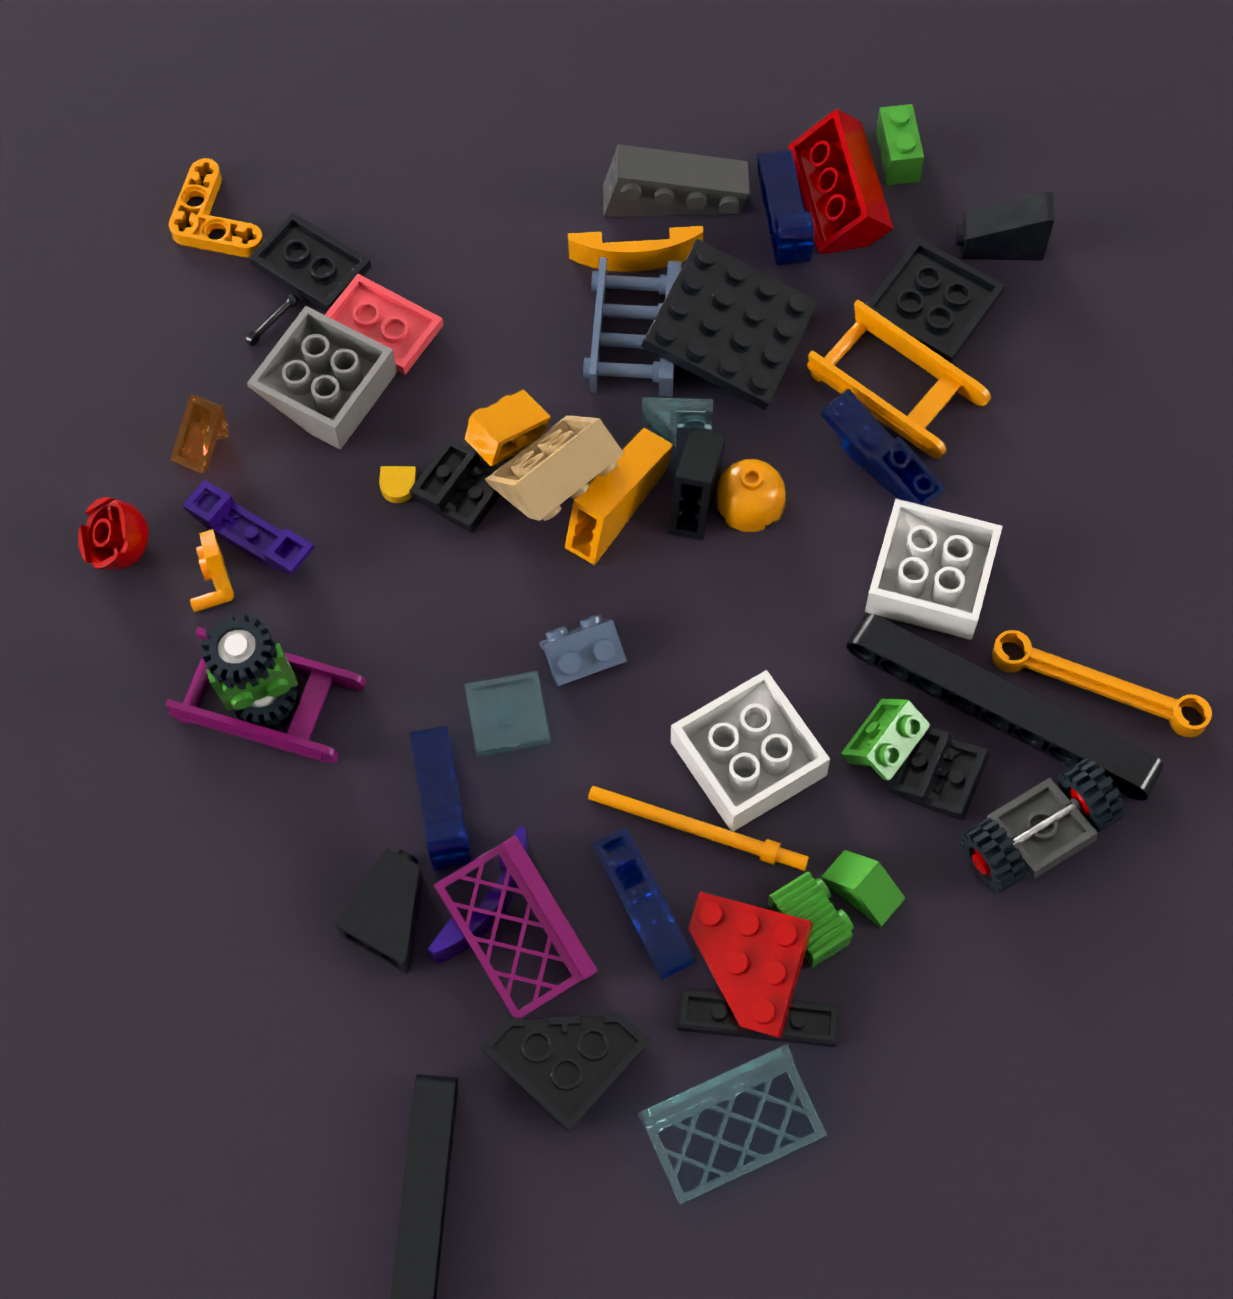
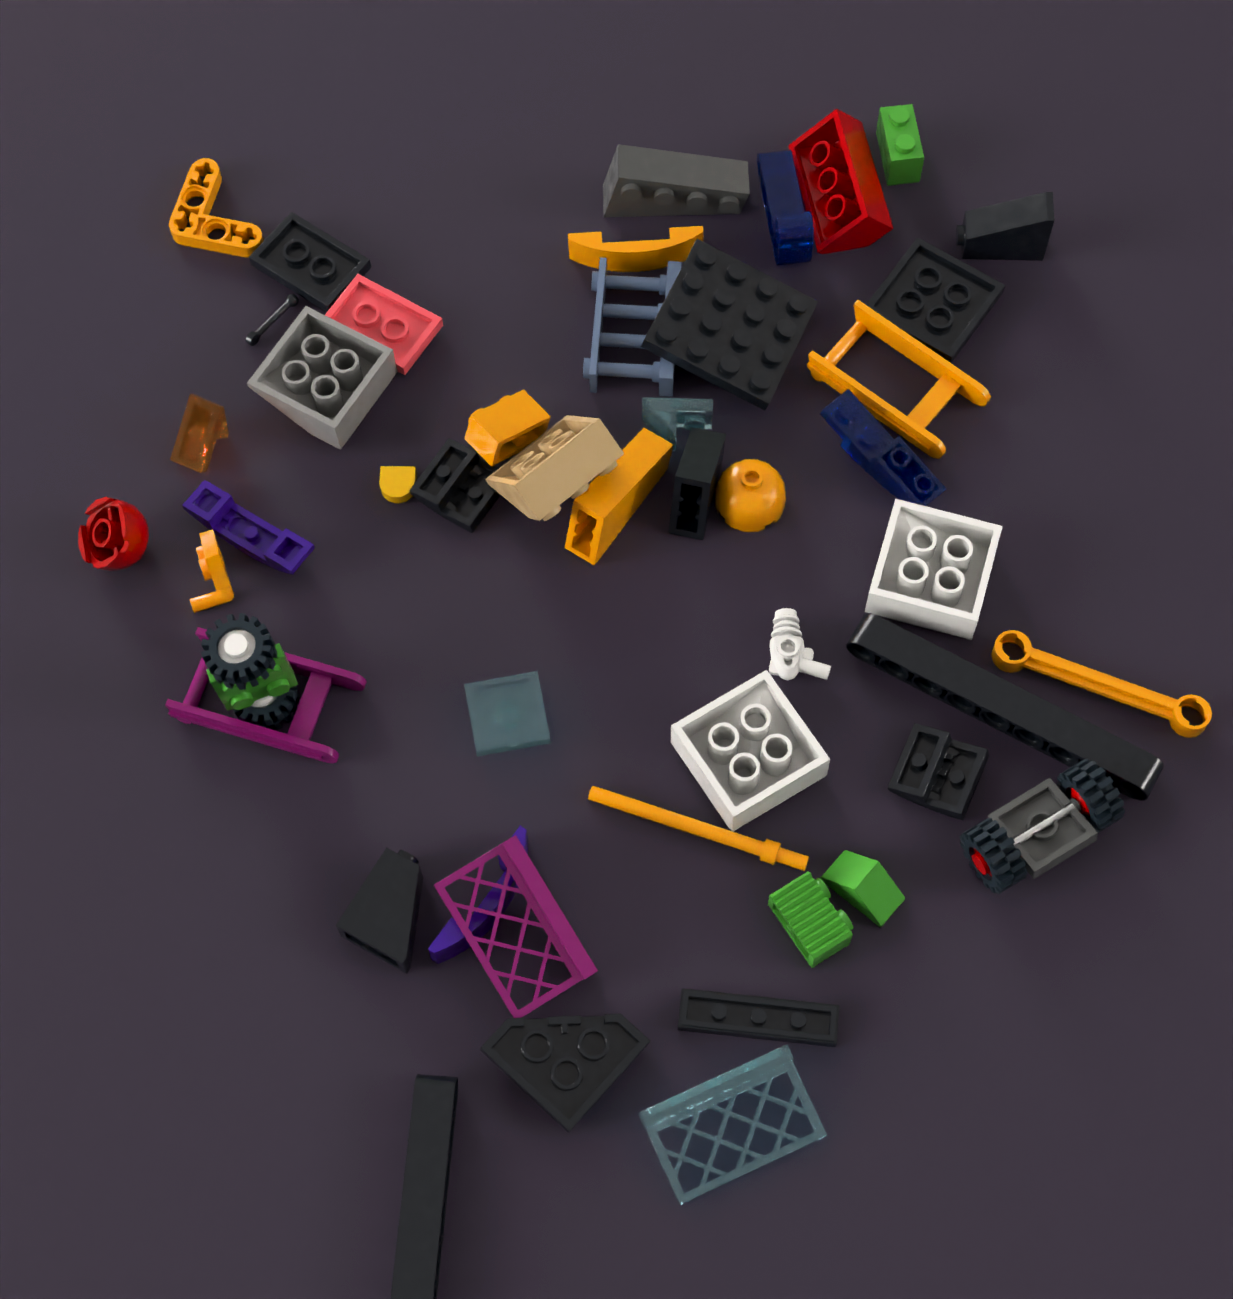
(440, 798): clear blue beam -> none
(583, 649): sand blue bracket -> none
(644, 903): clear blue slope -> none
(752, 958): red plate -> none
(788, 649): none -> white piece
(886, 737): bright green bracket -> none

